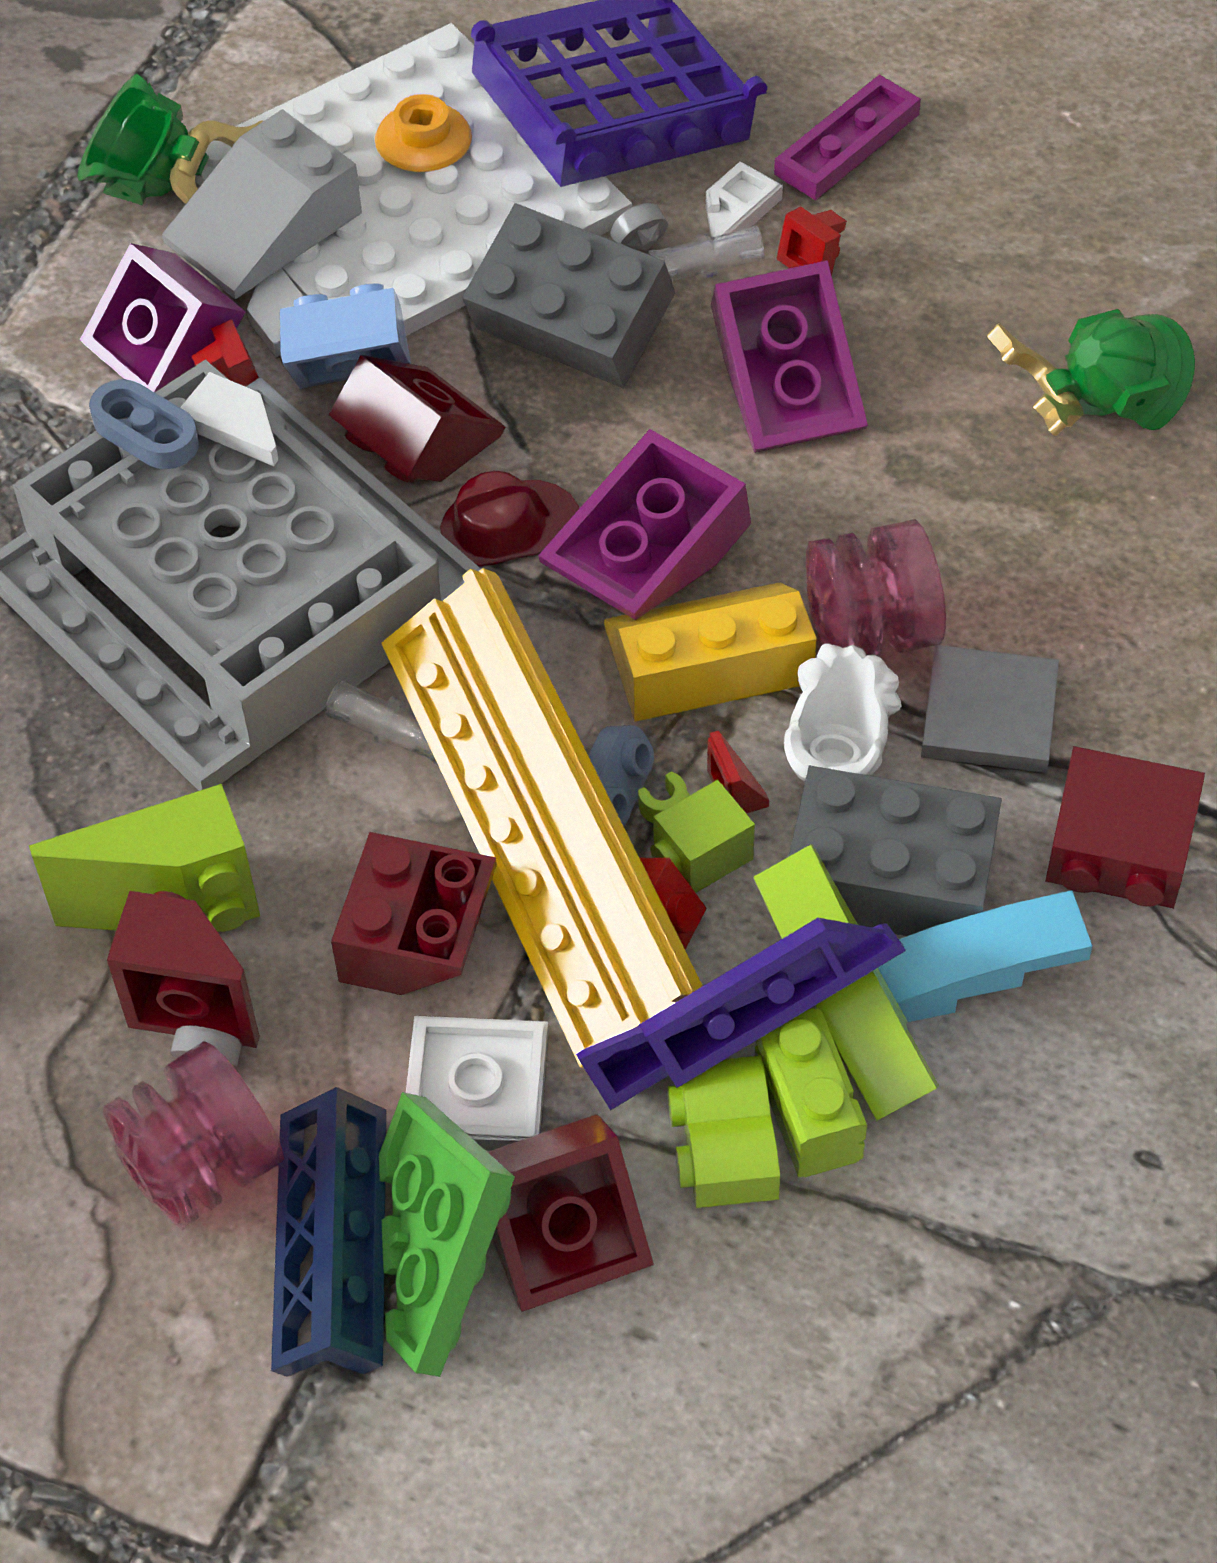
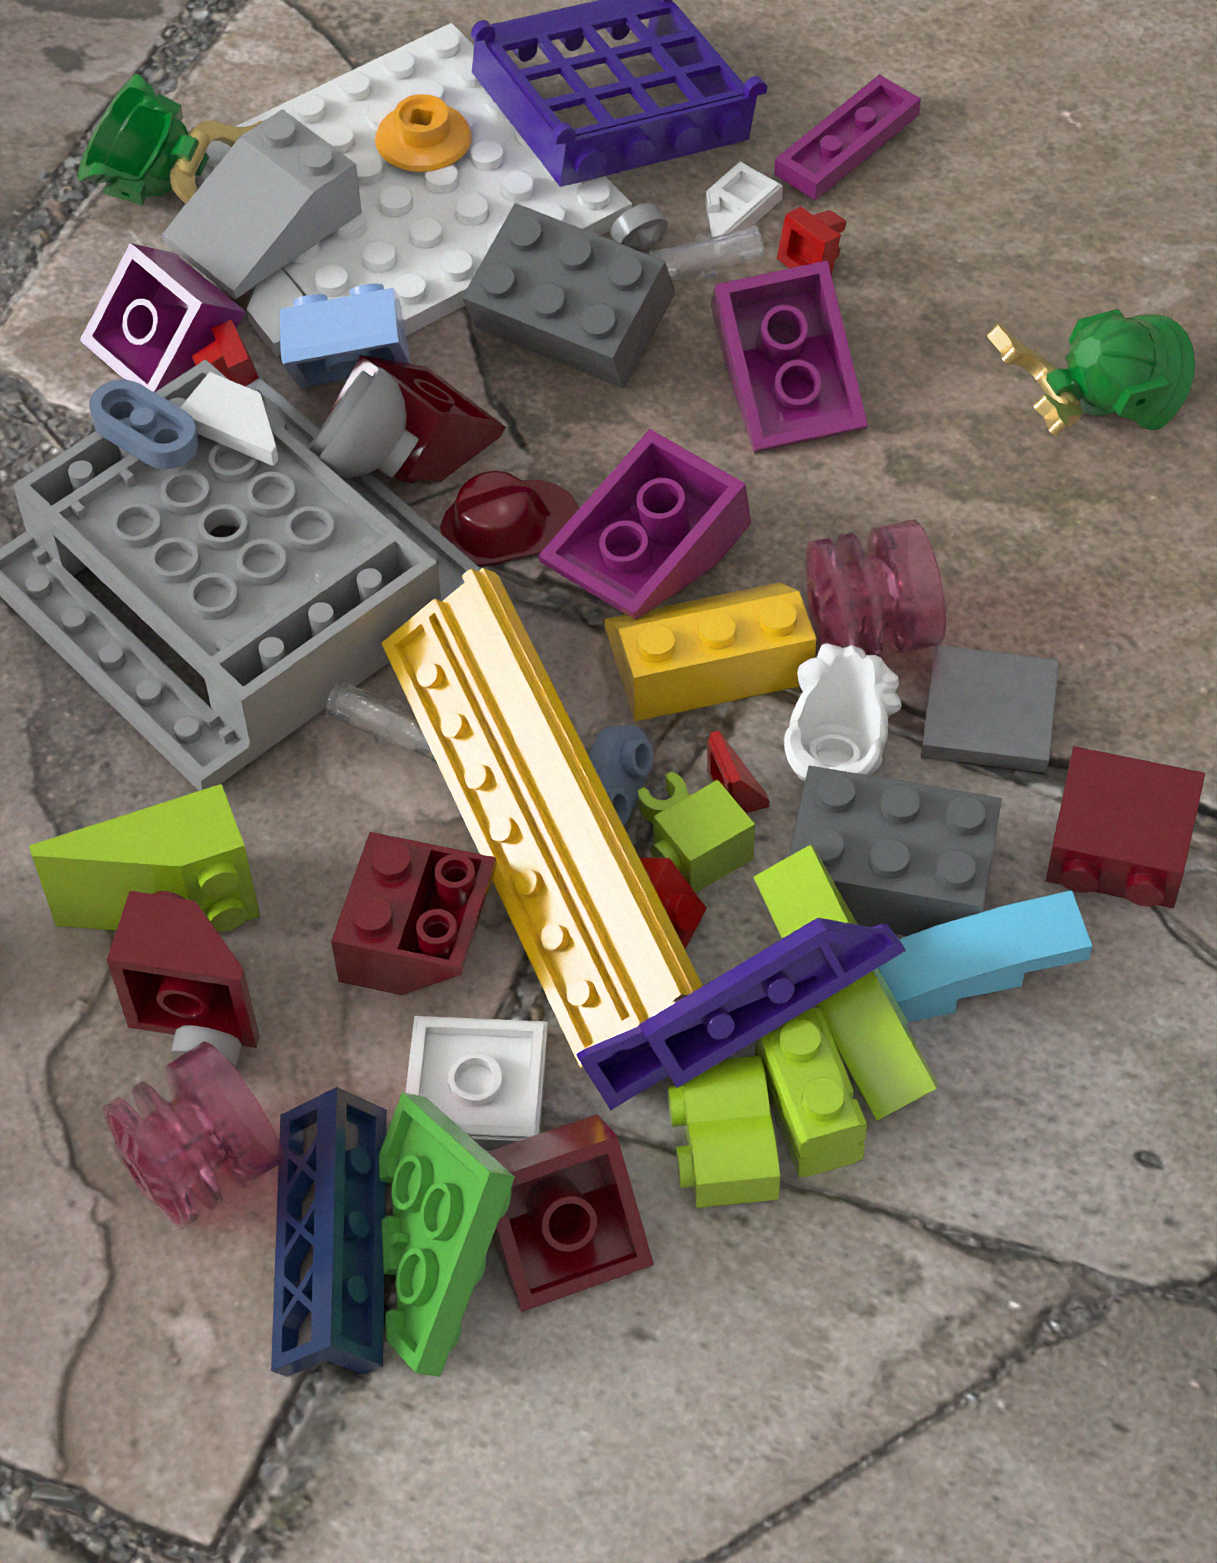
(366, 429): none -> light grey piece

